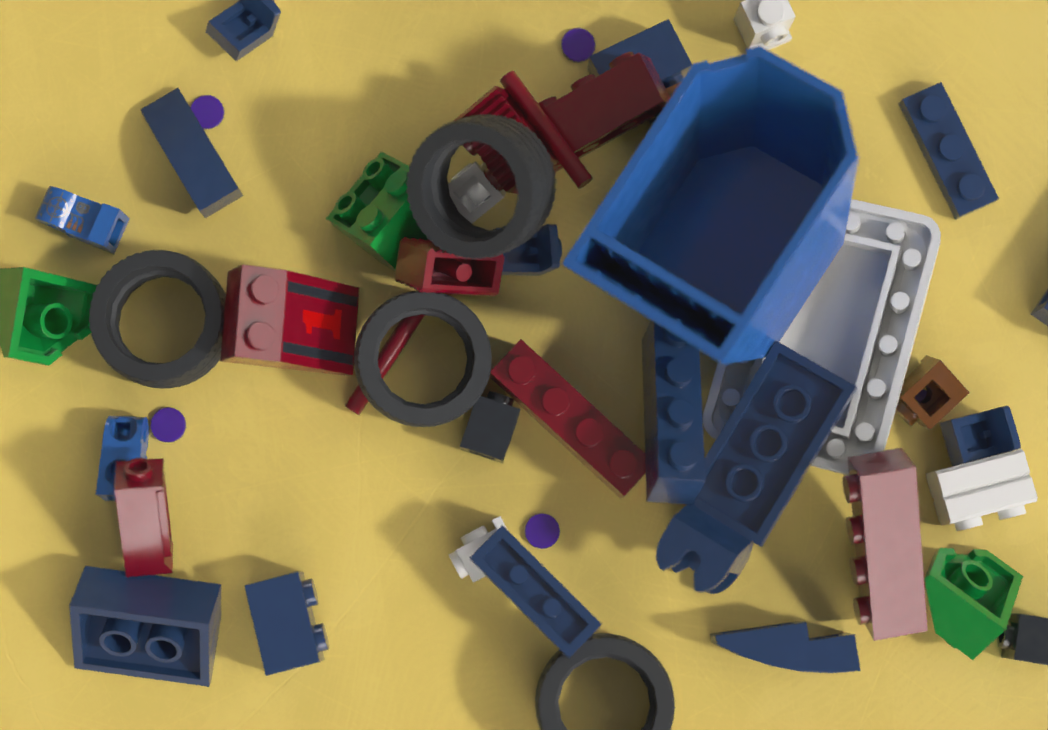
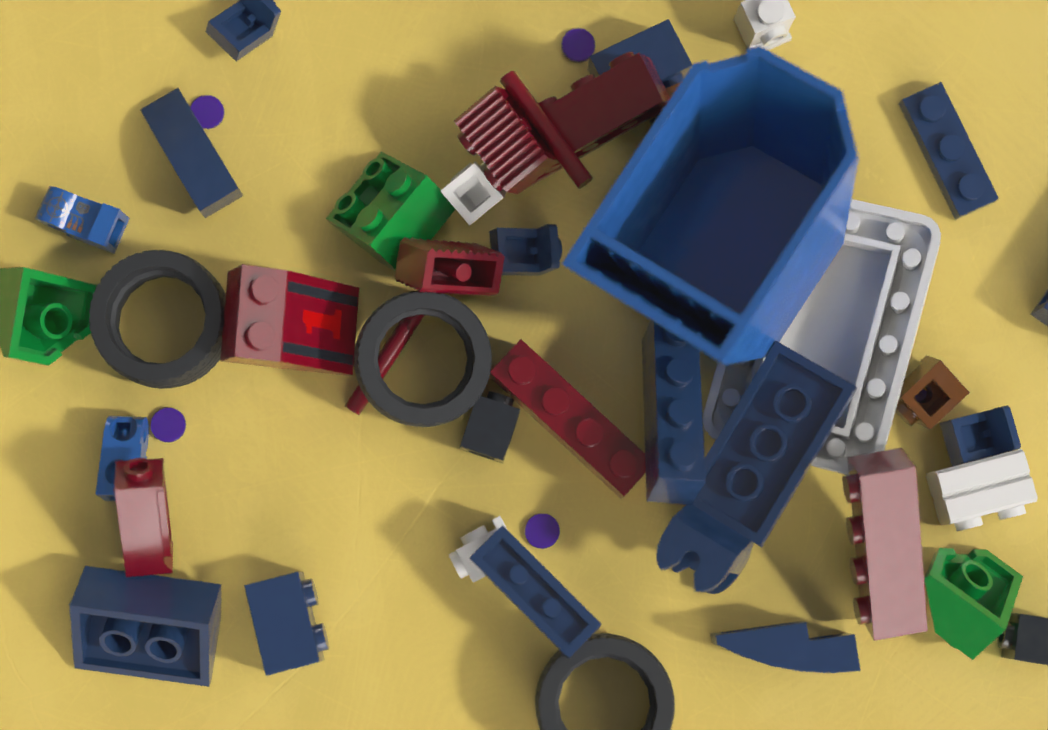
(431, 197): black tyre -> none

